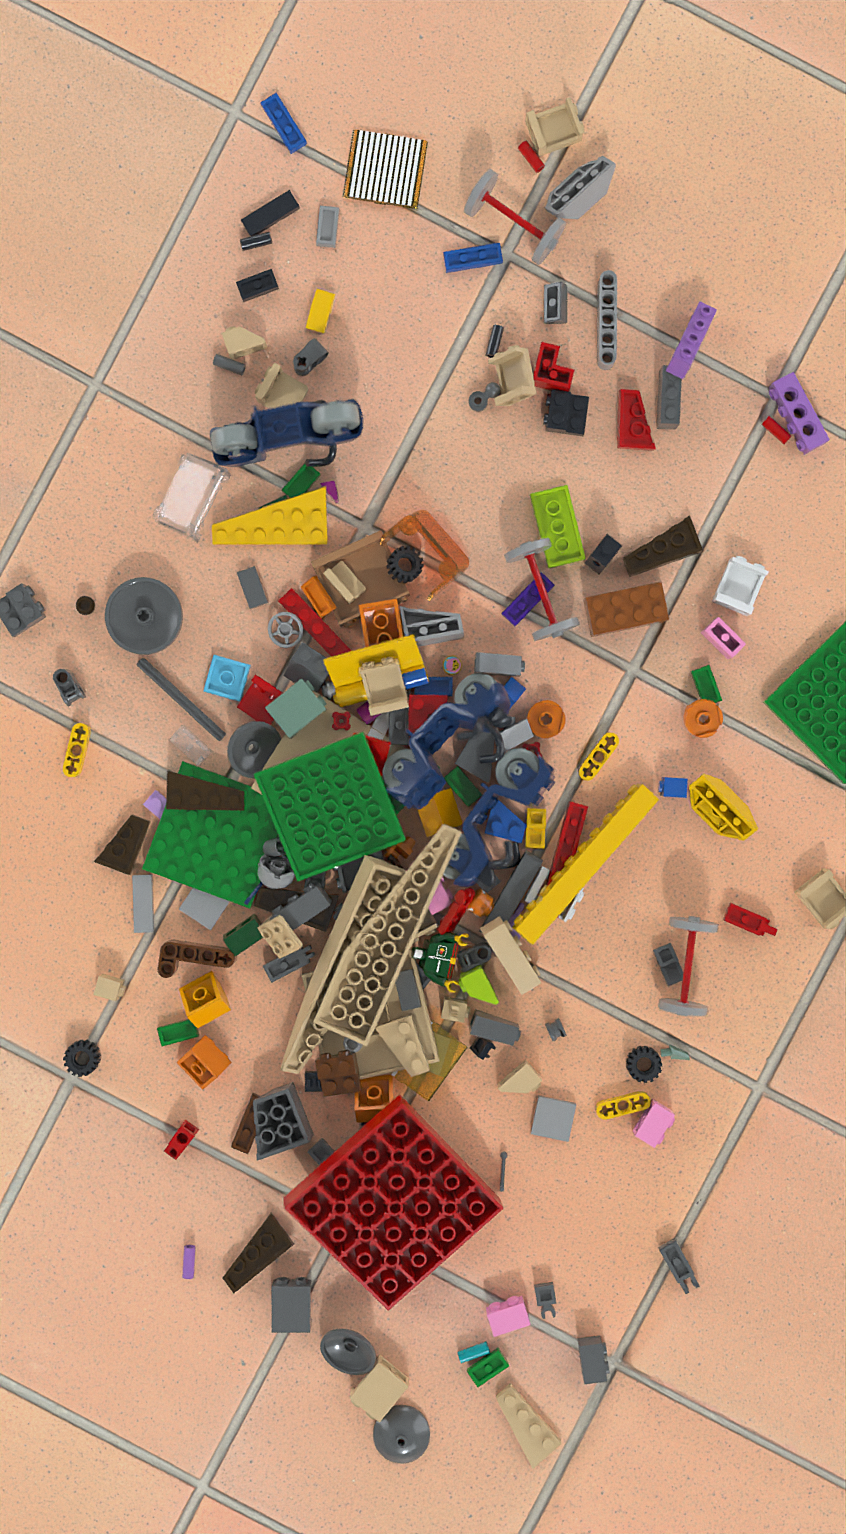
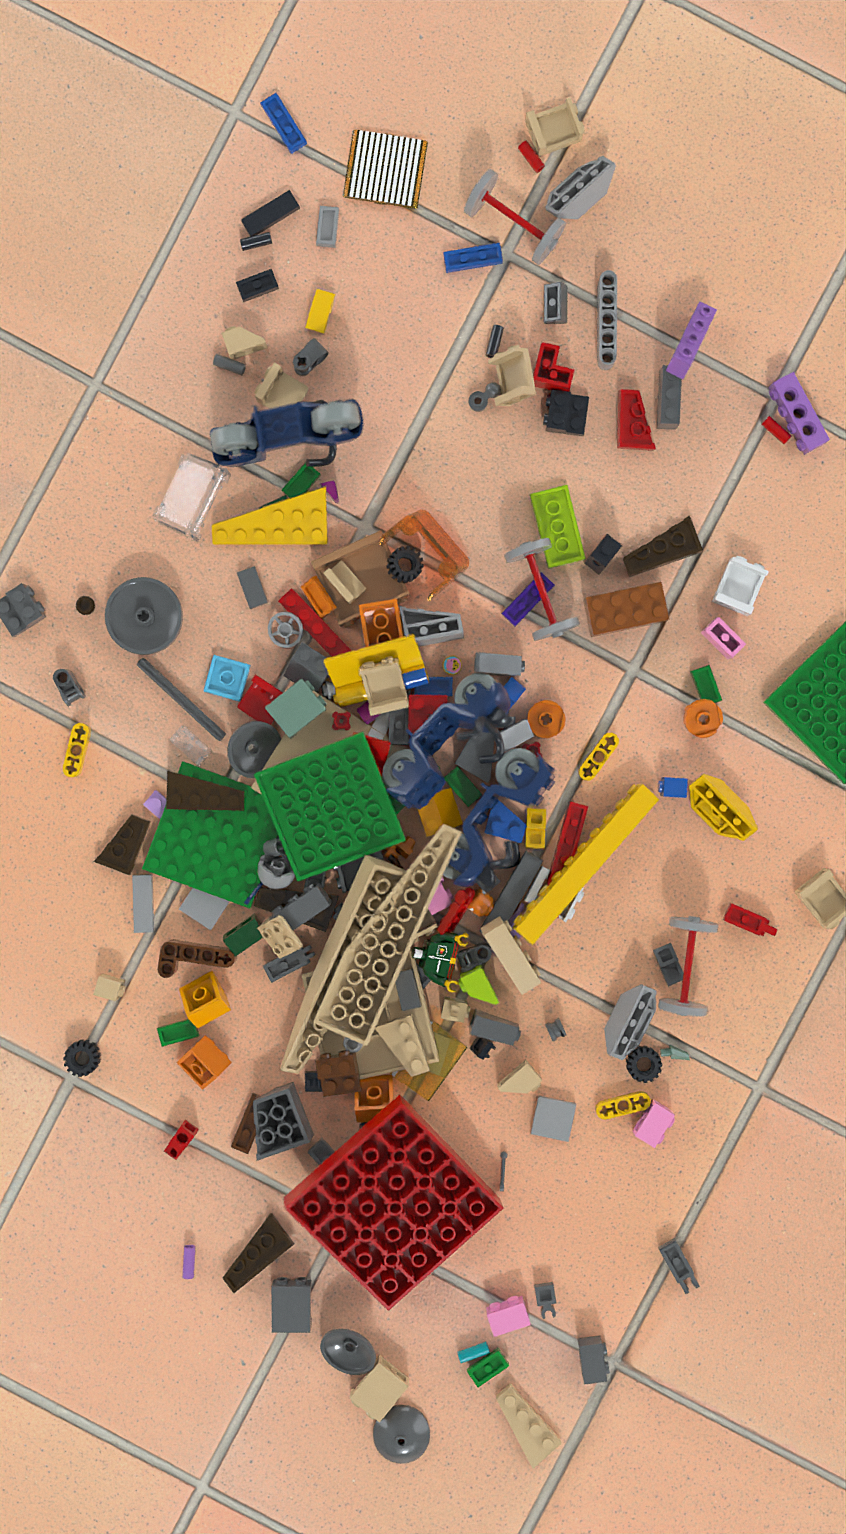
(629, 1020): none -> light grey wedge

